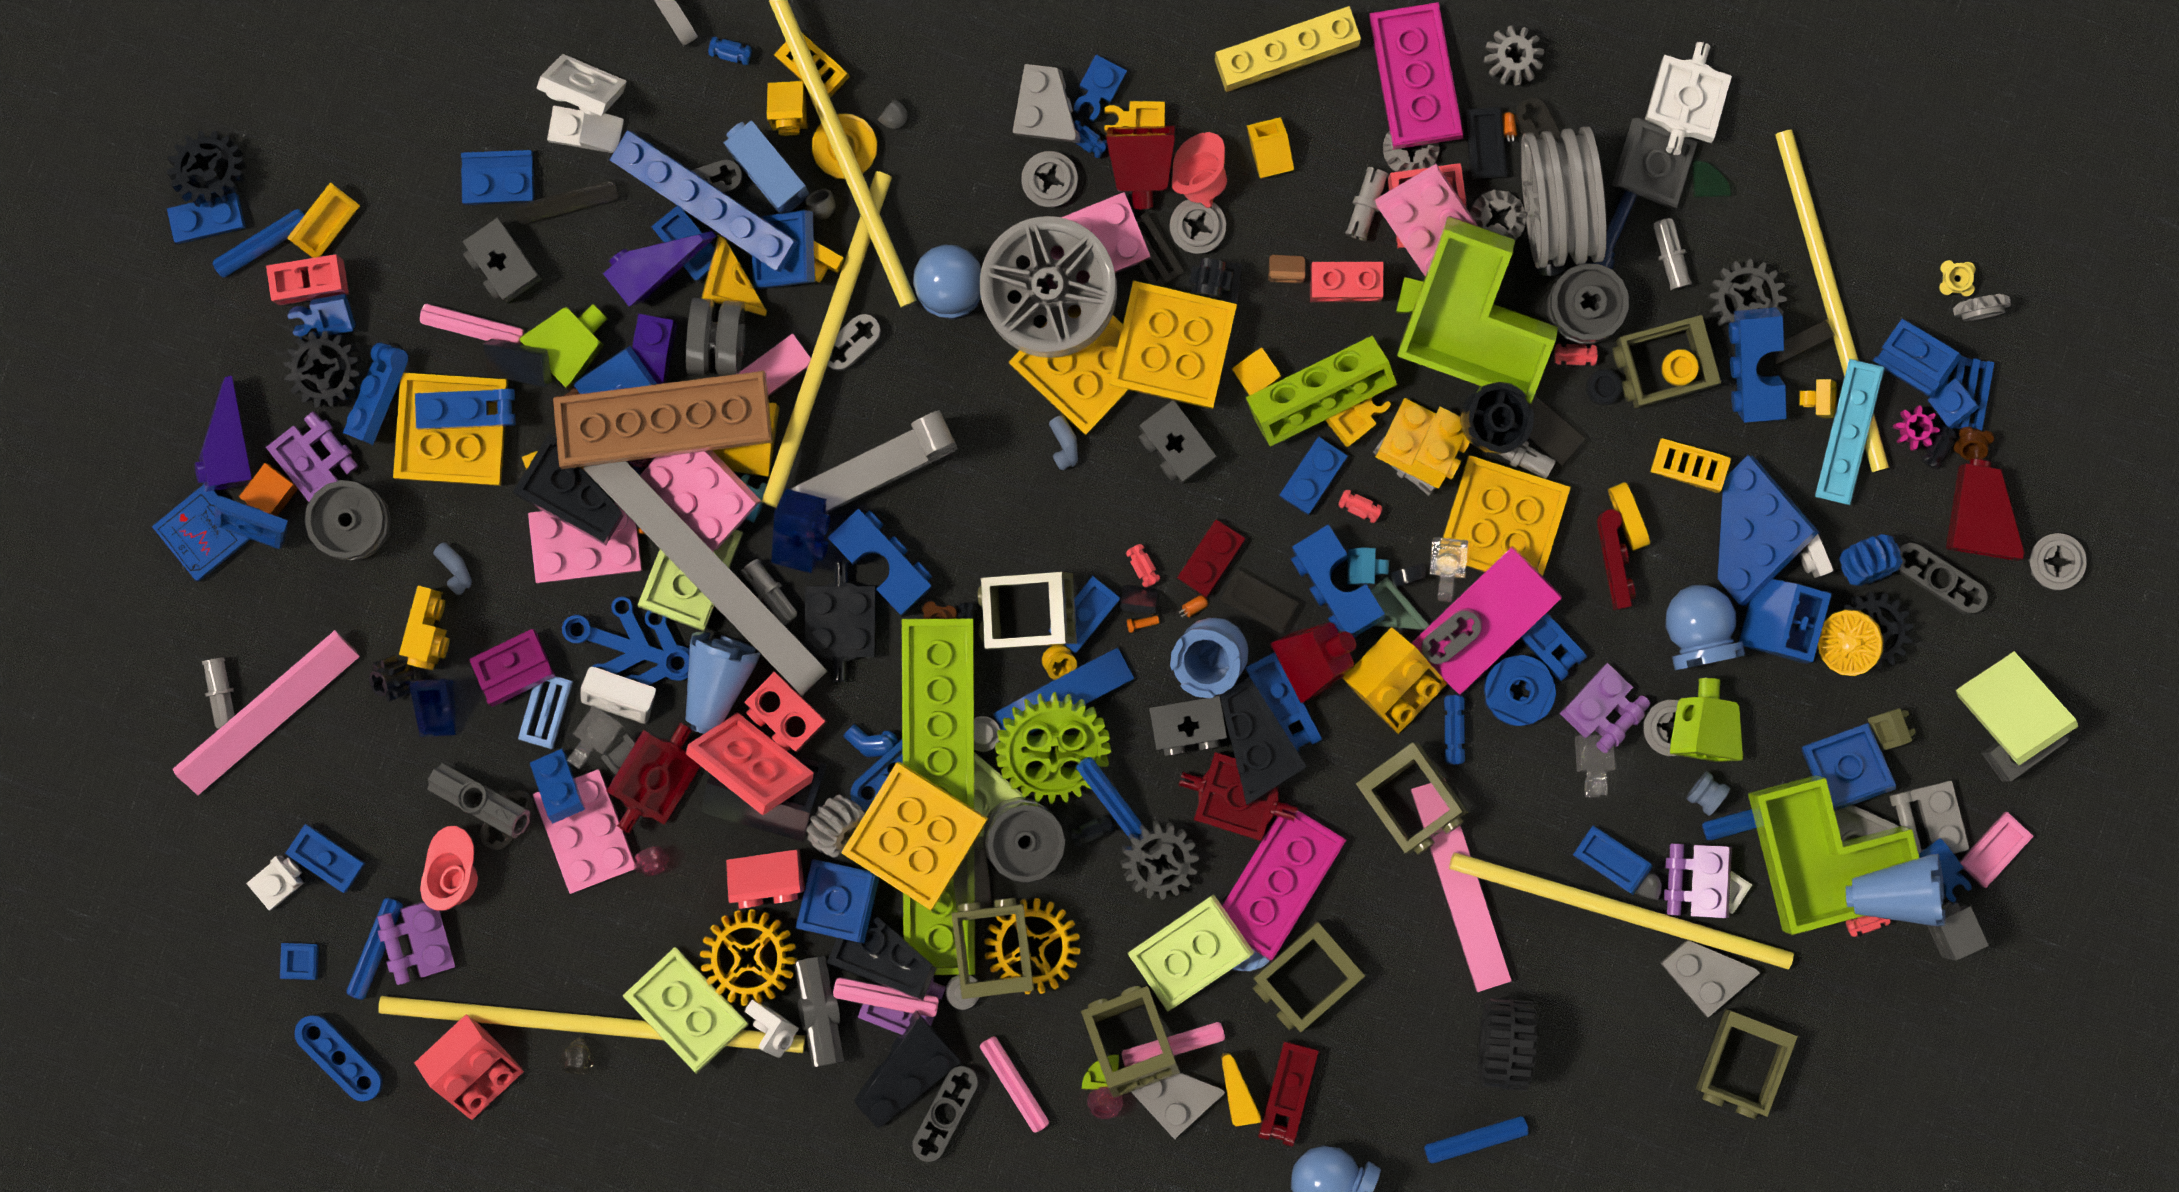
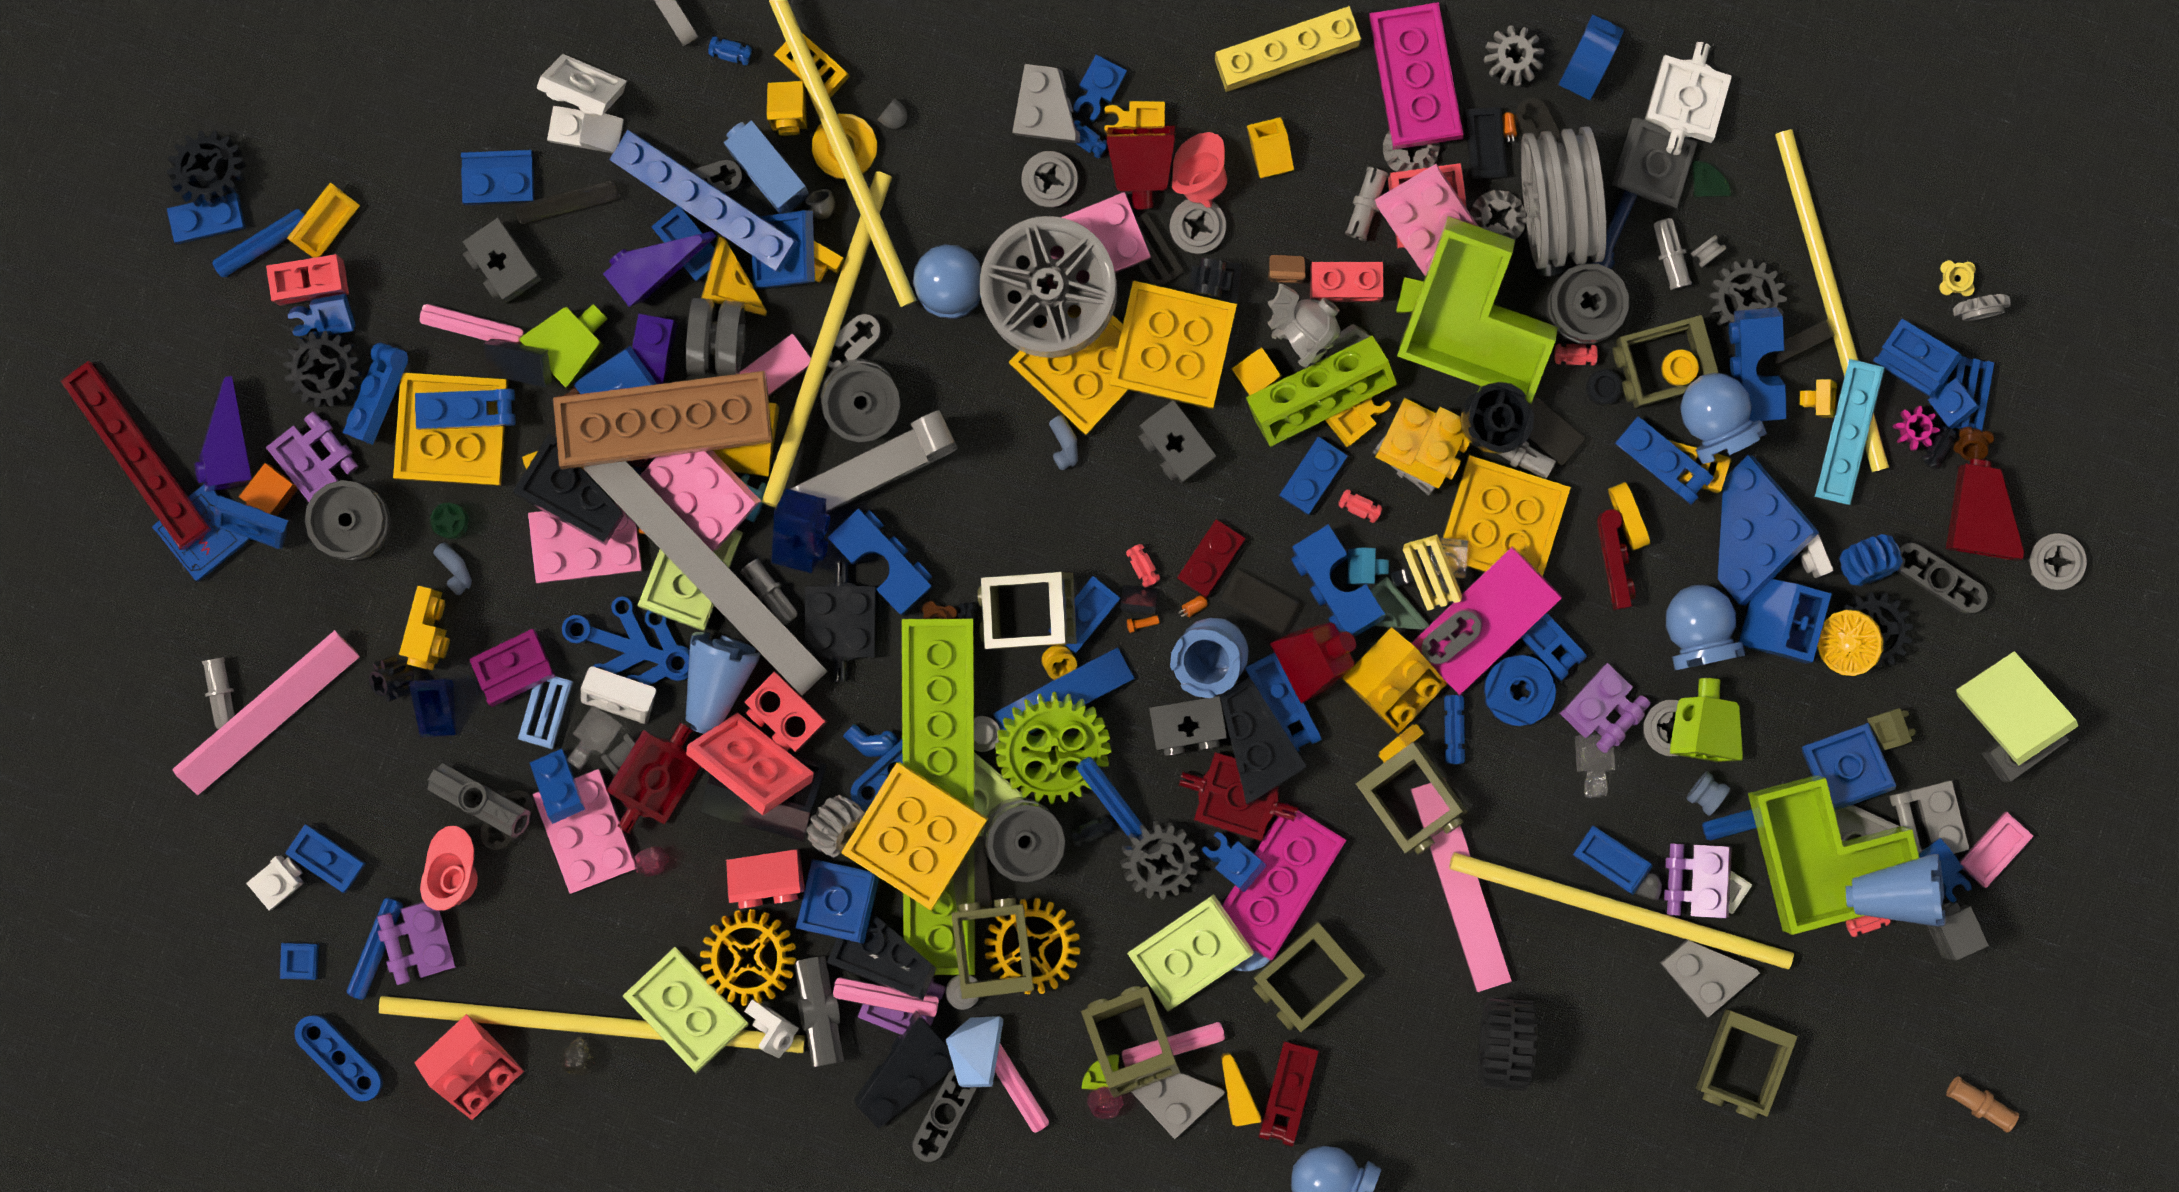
(136, 455): none -> dark red tile
(443, 521): none -> clear green wheel
(857, 379): none -> dark grey wheel
(975, 1050): none -> light blue slope
(1236, 862): none -> blue plate
(1310, 326): none -> light grey helmet
(1399, 743): none -> yellow tile
(1441, 598): none -> light yellow tile
(1476, 1139): blue axle -> none
(1591, 57): none -> blue brick
(1663, 459): none -> blue plate
(1708, 250): none -> light grey bush
(1719, 413): none -> medium blue tile
(1982, 1104): none -> medium nougat pin

